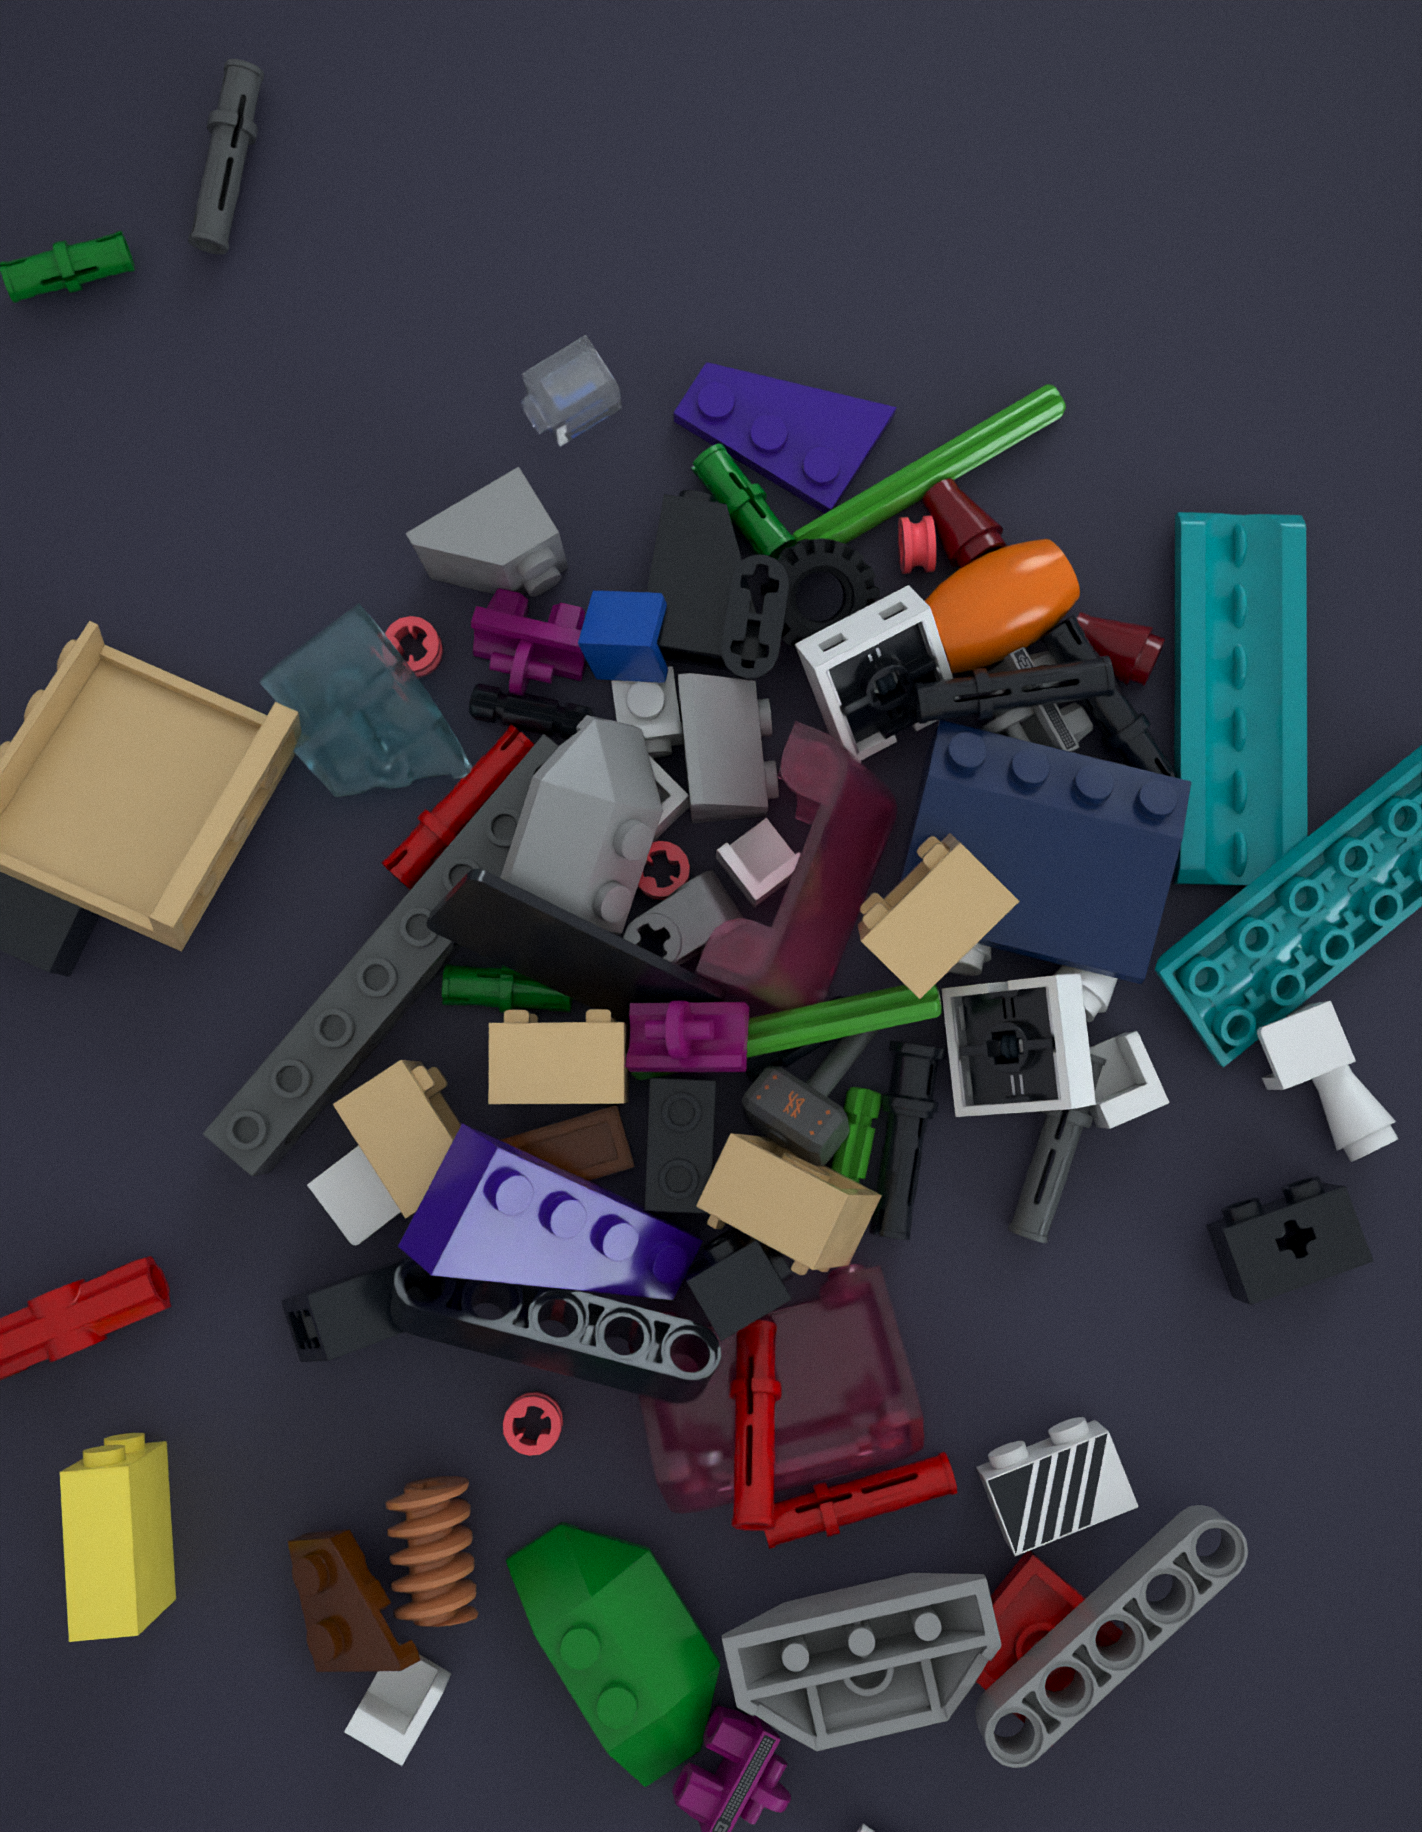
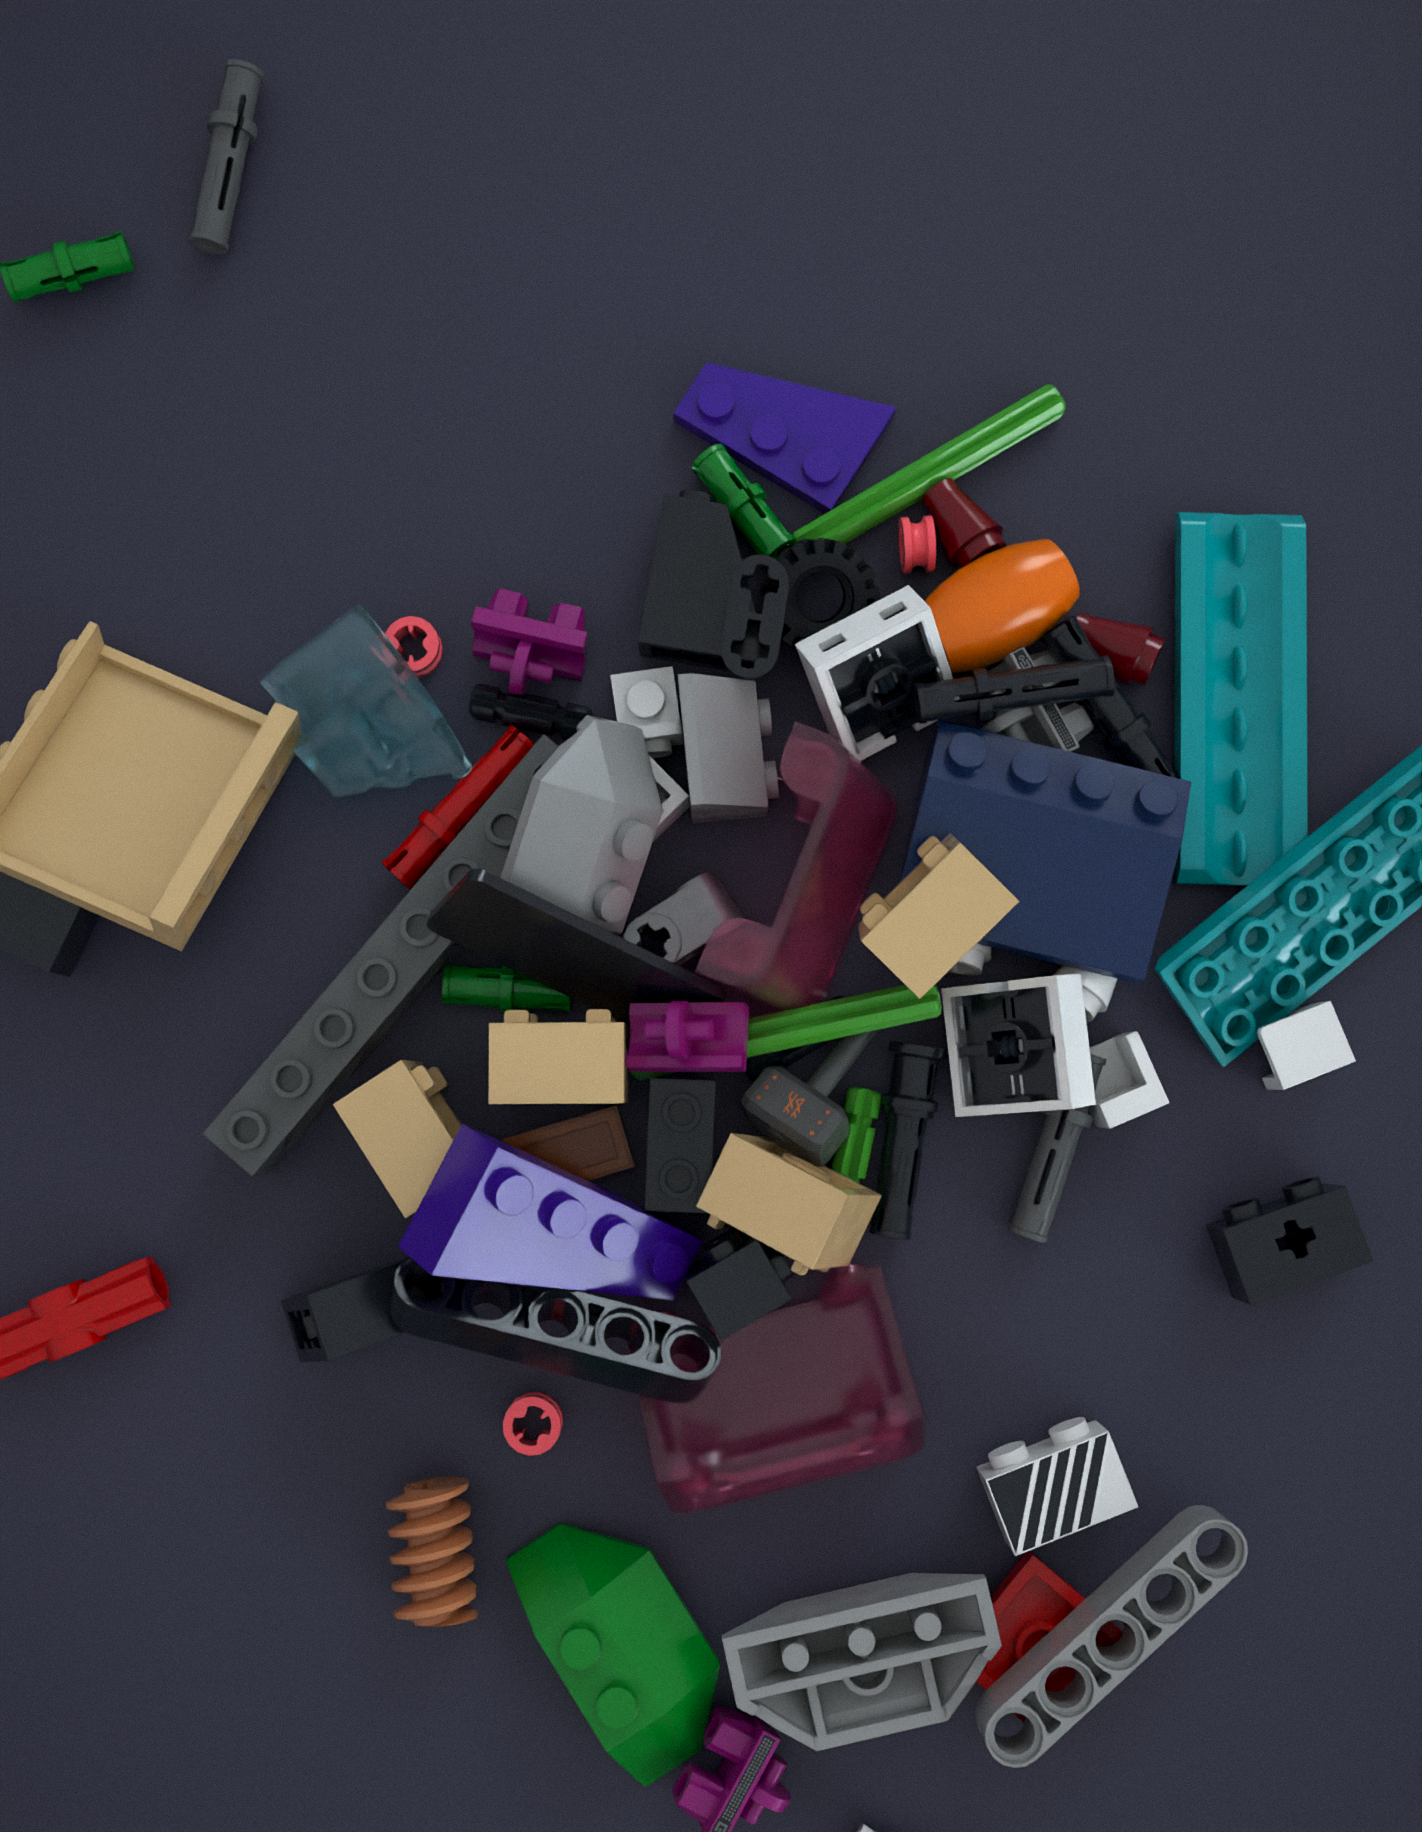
(117, 1538): light yellow brick -> none
(344, 1606): reddish brown wing -> none
(354, 1197): white panel -> none
(398, 1708): white panel -> none
(493, 540): light grey slope -> none
(570, 391): clear brick -> none
(623, 636): blue panel -> none
(674, 856): coral bush -> none
(754, 1452): red pin -> none
(758, 862): white panel -> none
(861, 1499): red pin -> none
(1353, 1114): white cone -> none

